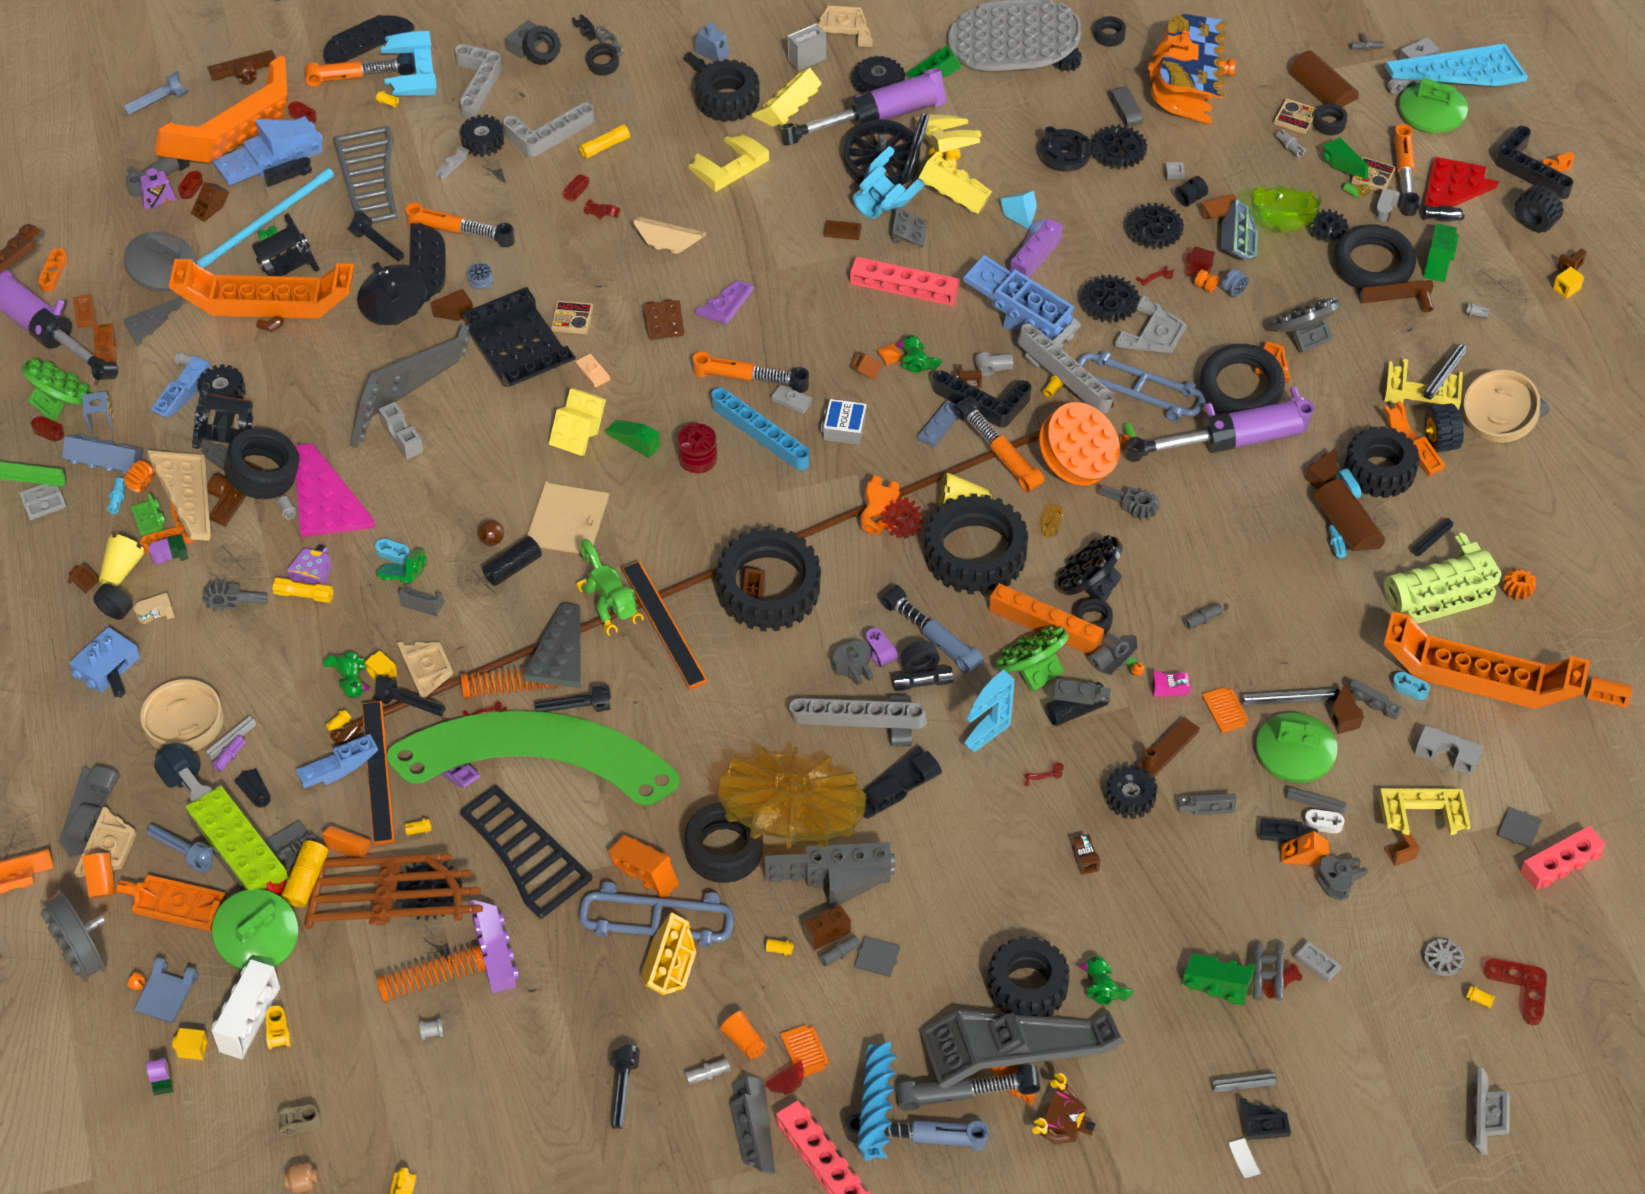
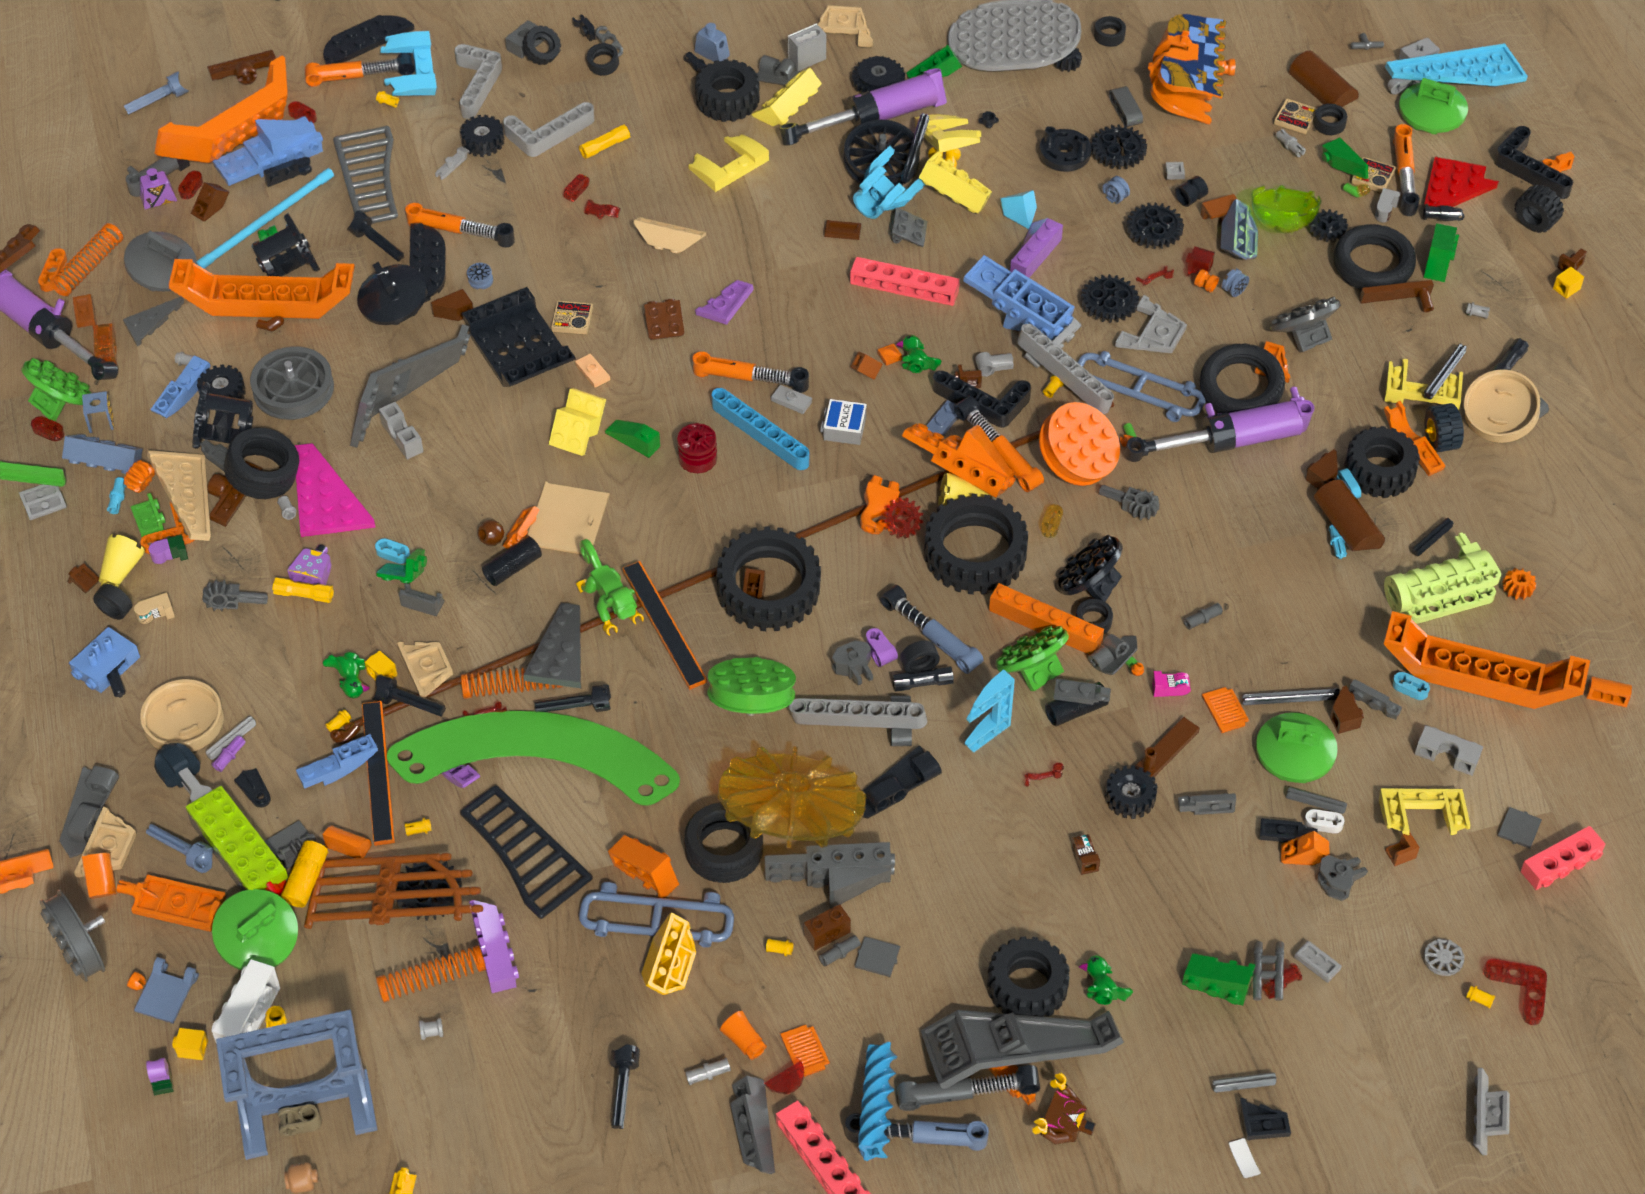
(109, 236): none -> orange piece
(292, 383): none -> dark grey wheel
(345, 1081): none -> sand blue arch
(520, 527): none -> orange hinge
(751, 685): none -> bright green wheel
(775, 71): none -> dark grey panel
(969, 458): none -> orange wedge
(988, 119): none -> black plate
(1116, 189): none -> sand blue wheel
(1511, 357): none -> black axle

